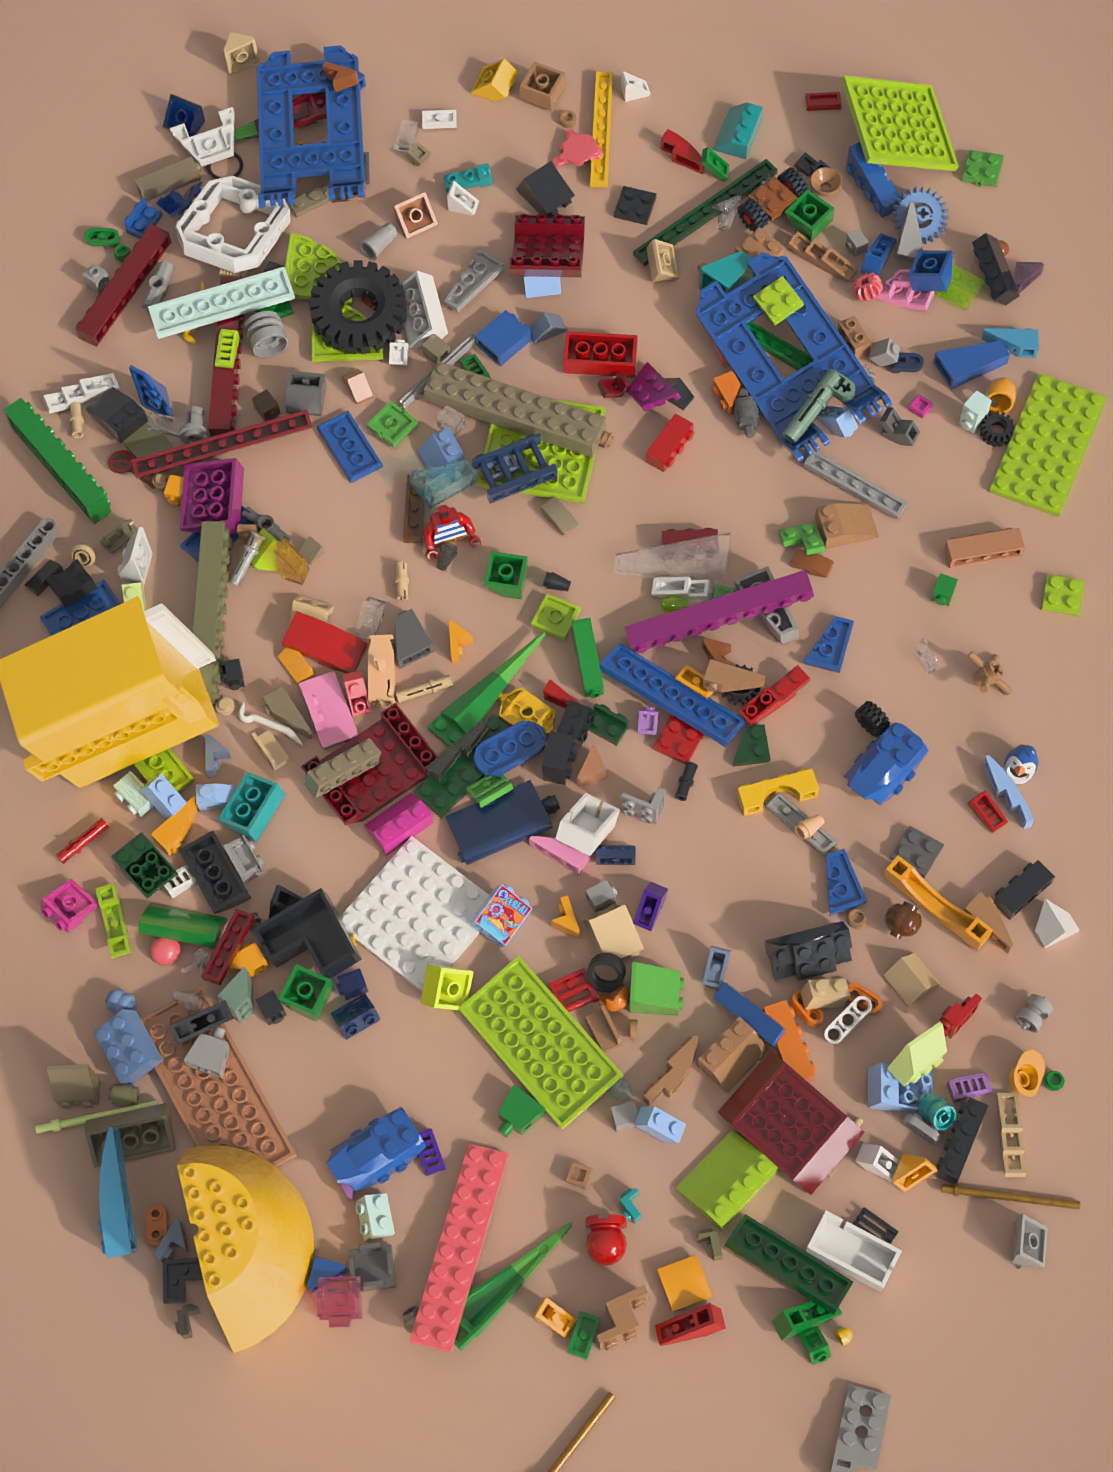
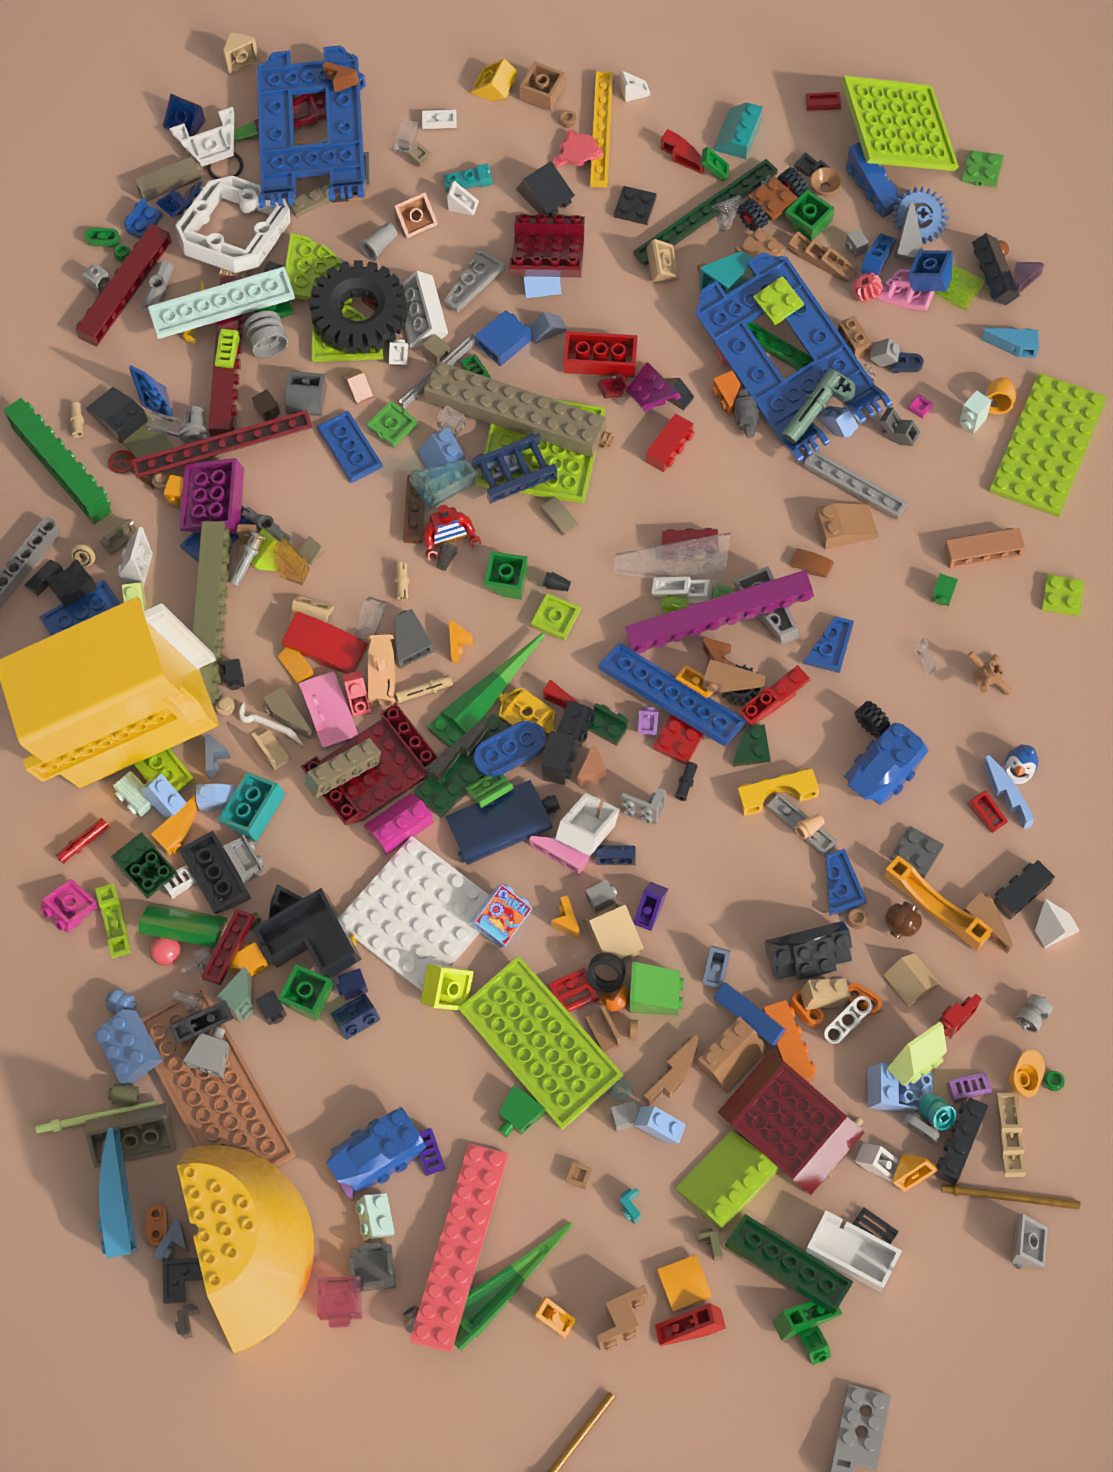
(74, 1085): dark tan slope -> none
(84, 392): white slope -> none
(324, 1268): blue slope -> none
(583, 1335): green plate -> none
(587, 657): green slope -> none
(606, 1241): red tile -> none
(805, 534): bright green plate -> none
(843, 1335): yellow hinge -> none
(970, 362): blue slope -> none
(997, 419): black tyre -> none

